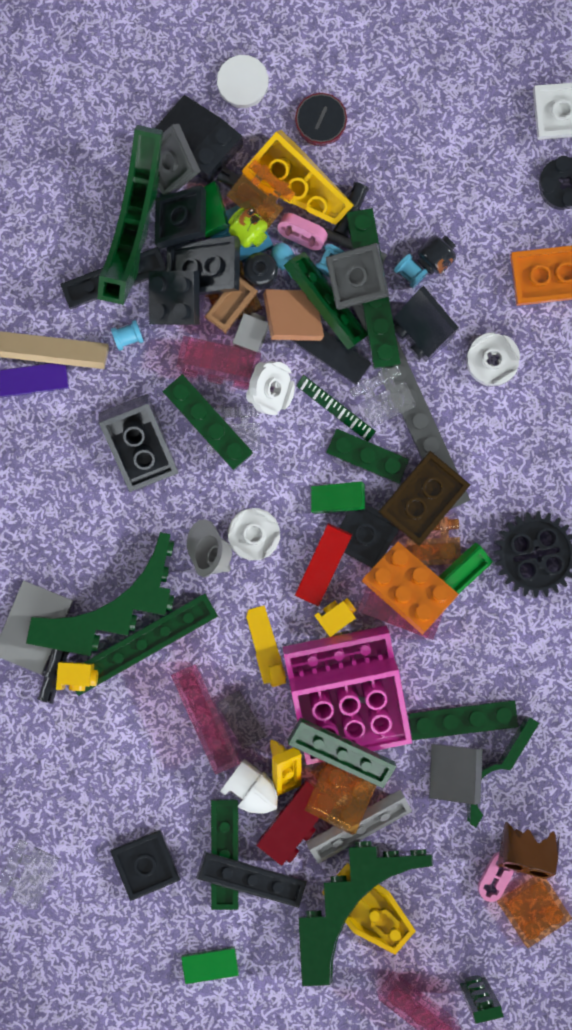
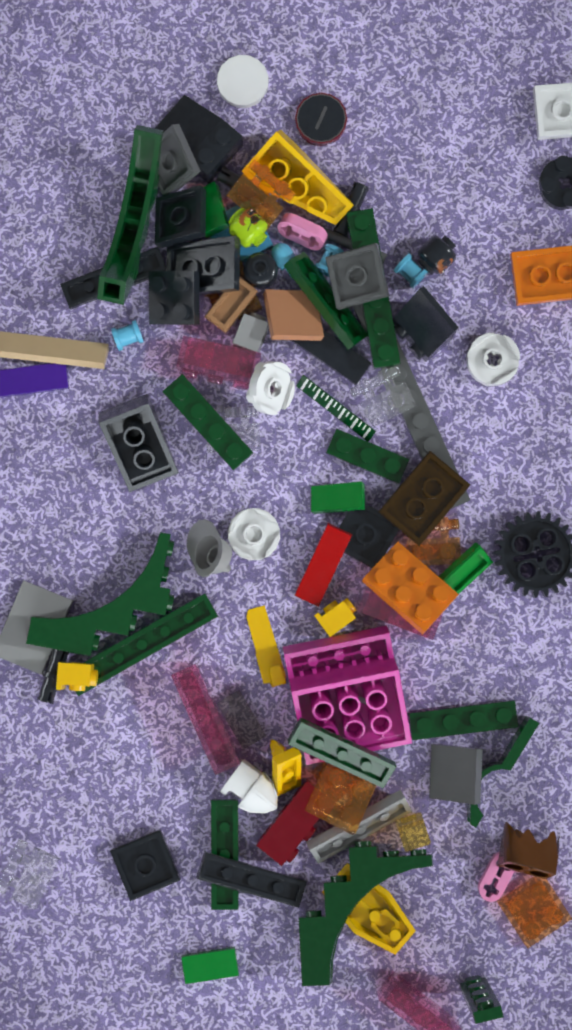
(412, 832): none -> clear yellow panel

